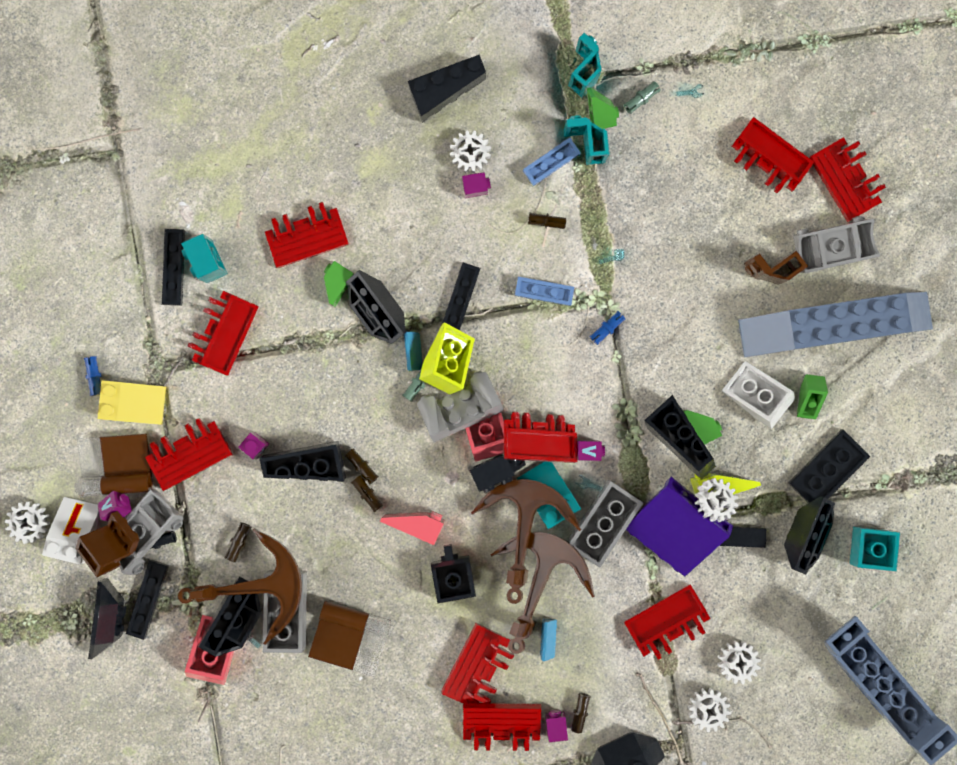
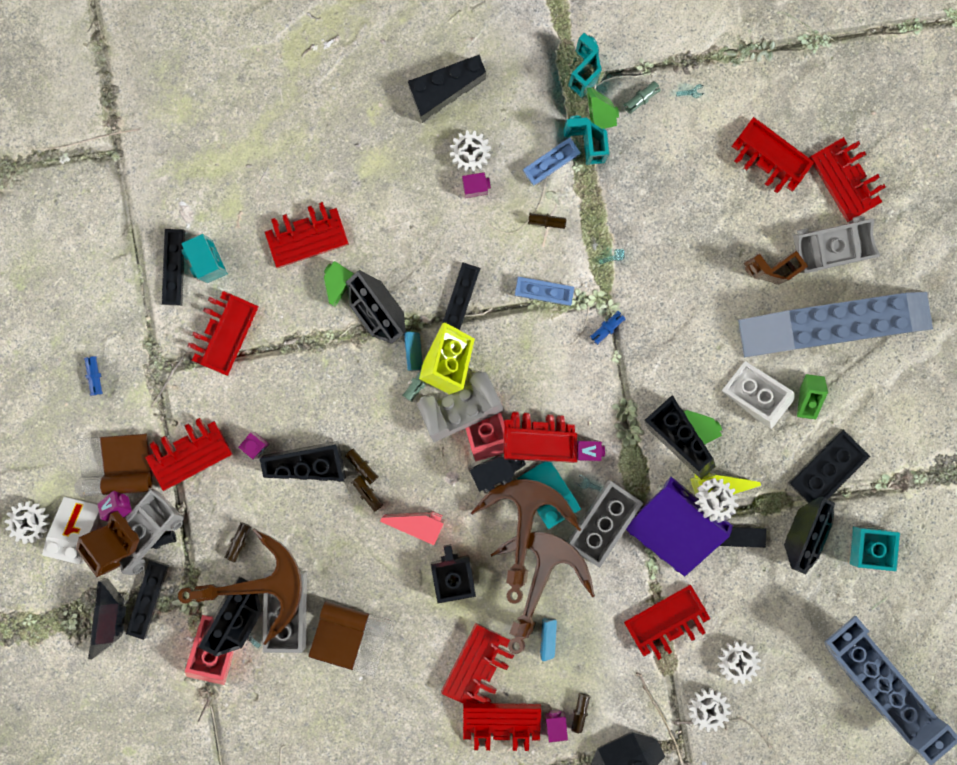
(131, 402): light yellow slope -> none

